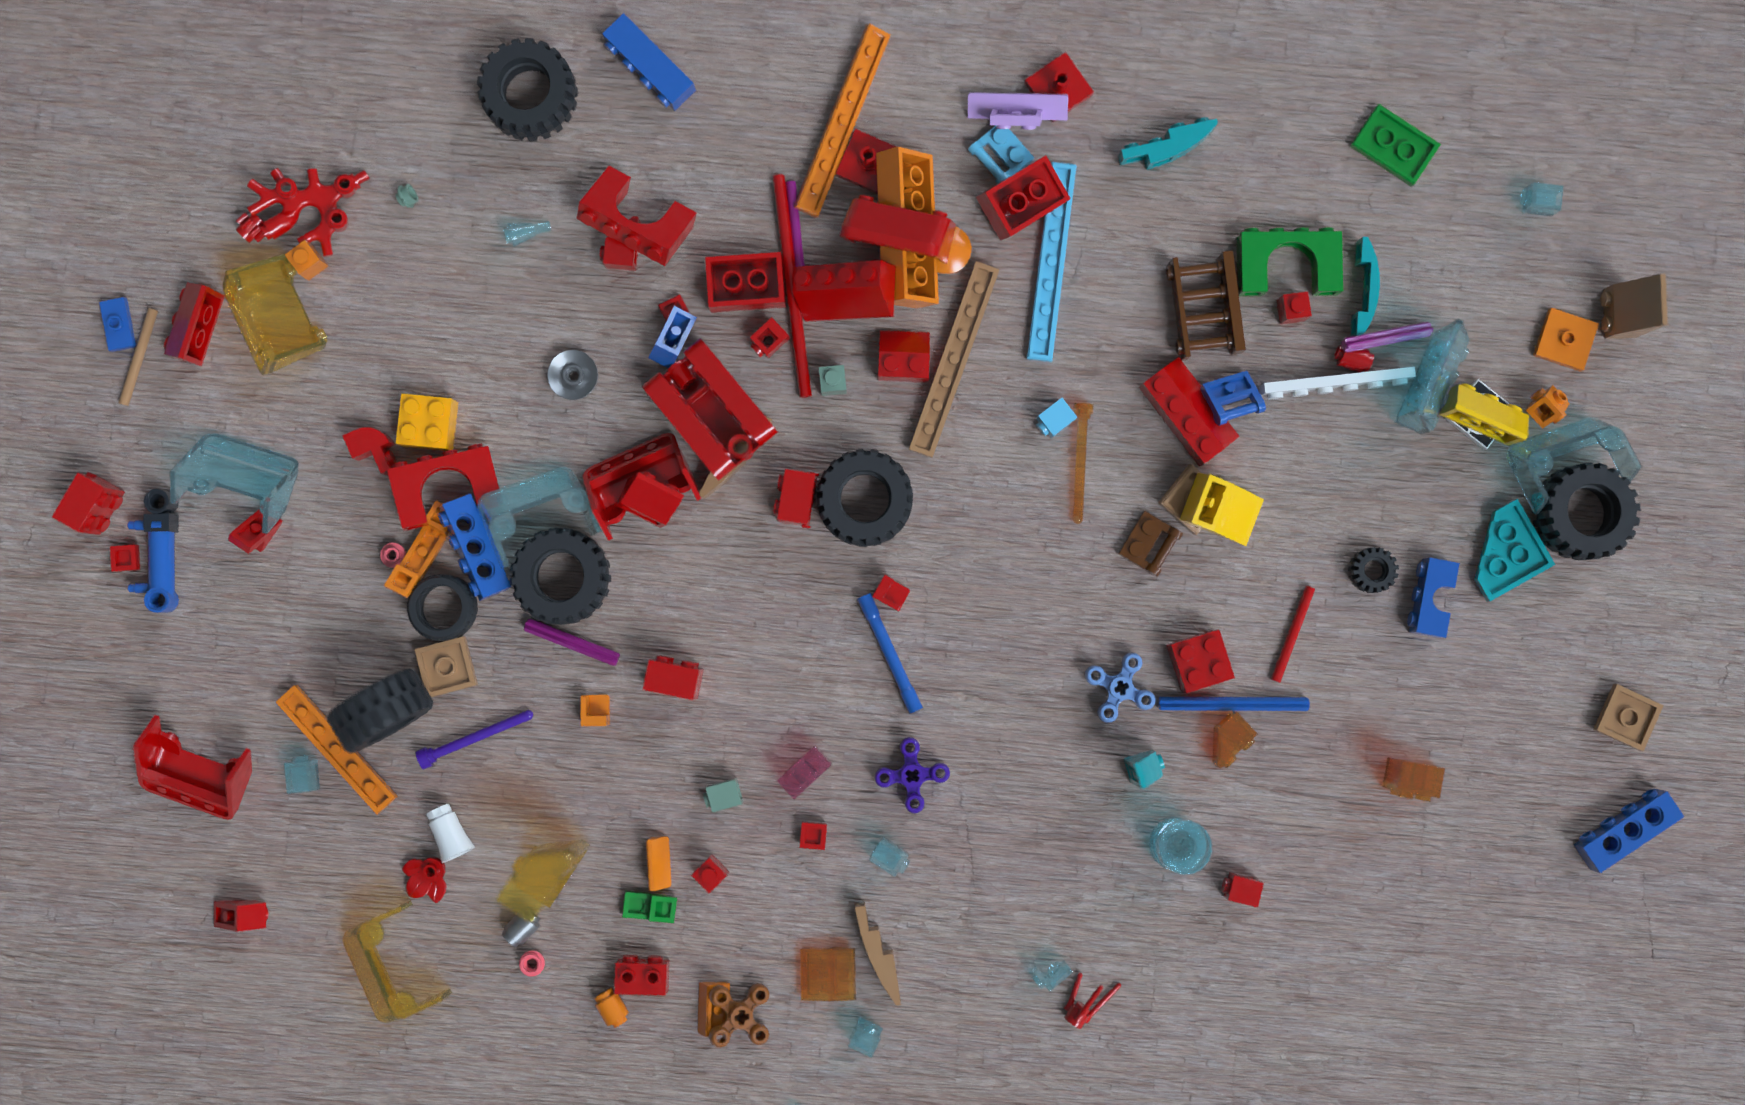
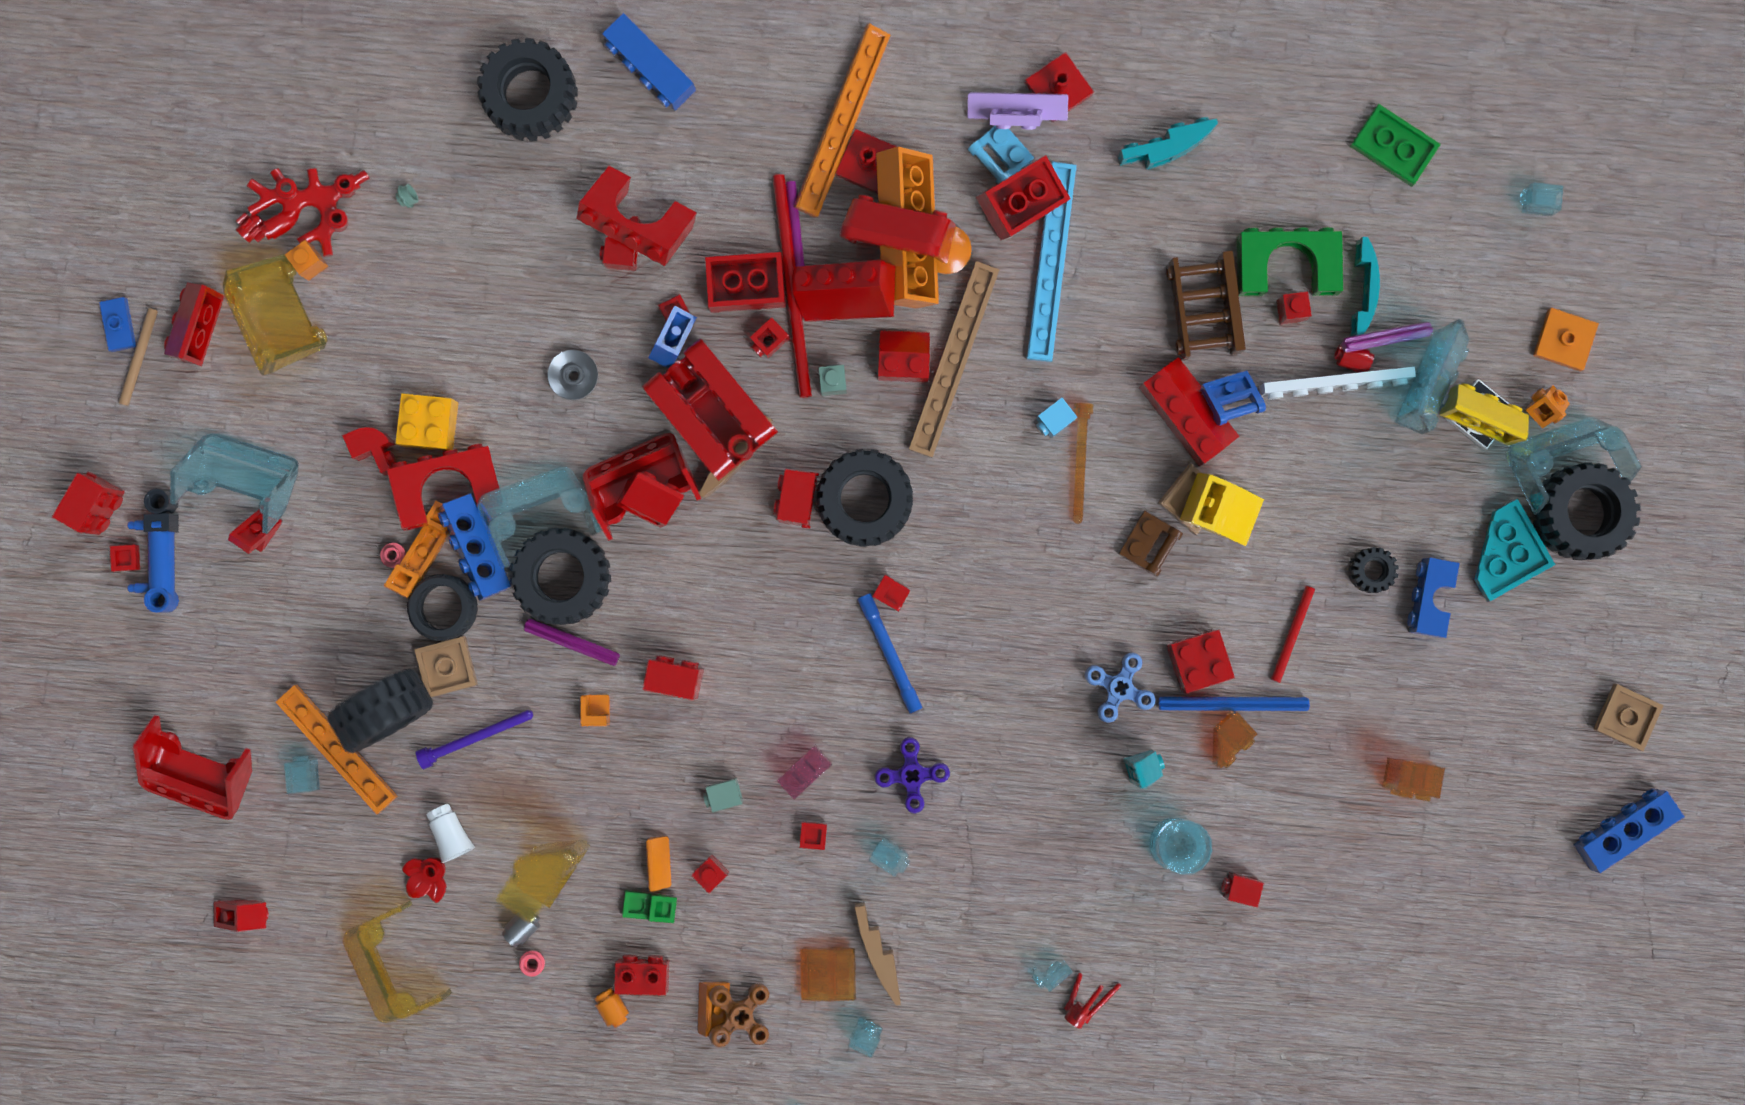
(521, 232): clear light blue cone -> none
(1634, 307): medium nougat slope -> none

